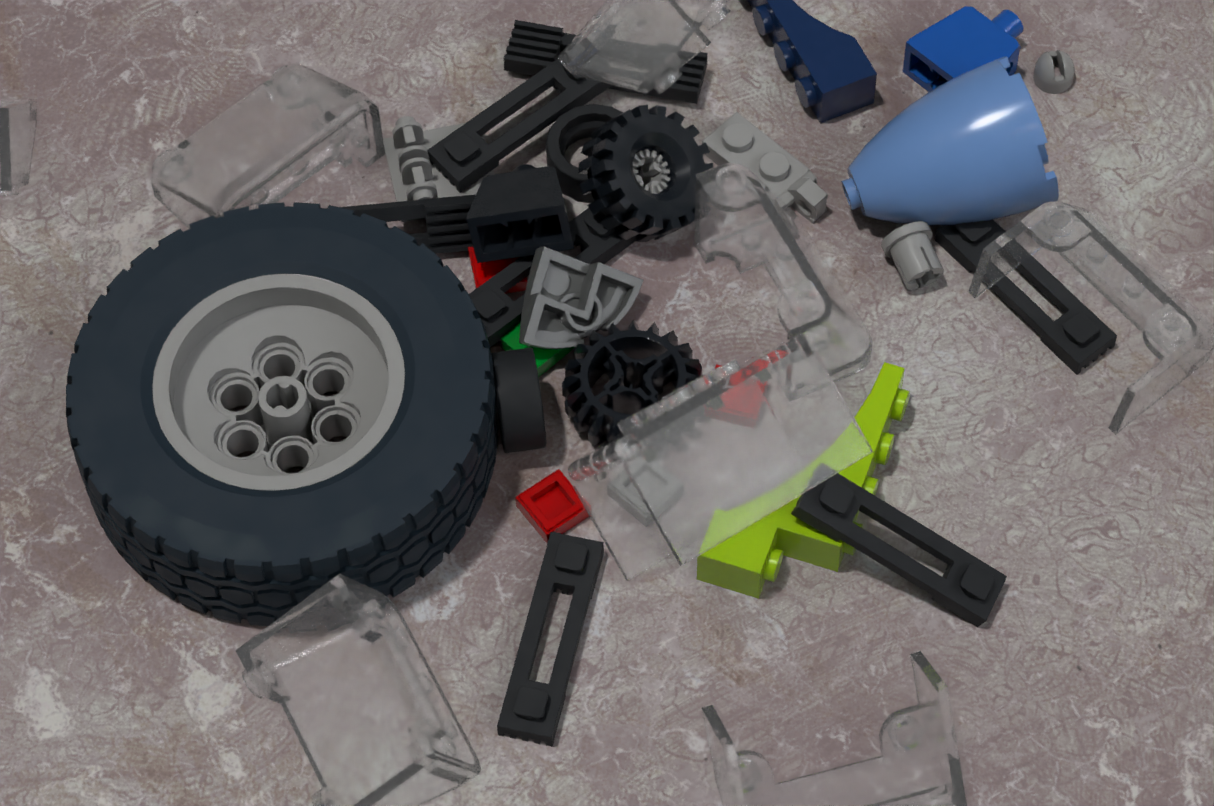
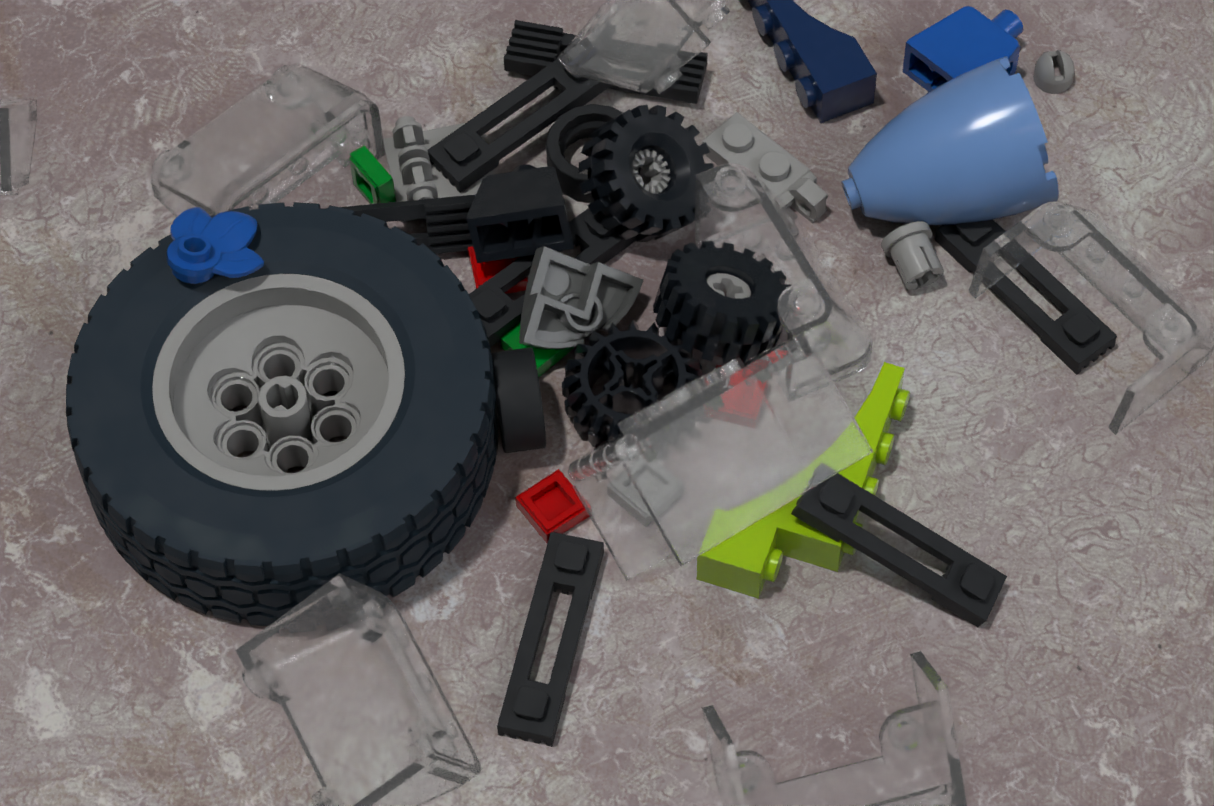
(212, 245): none -> blue plate
(371, 177): none -> green tile
(720, 301): none -> black bush

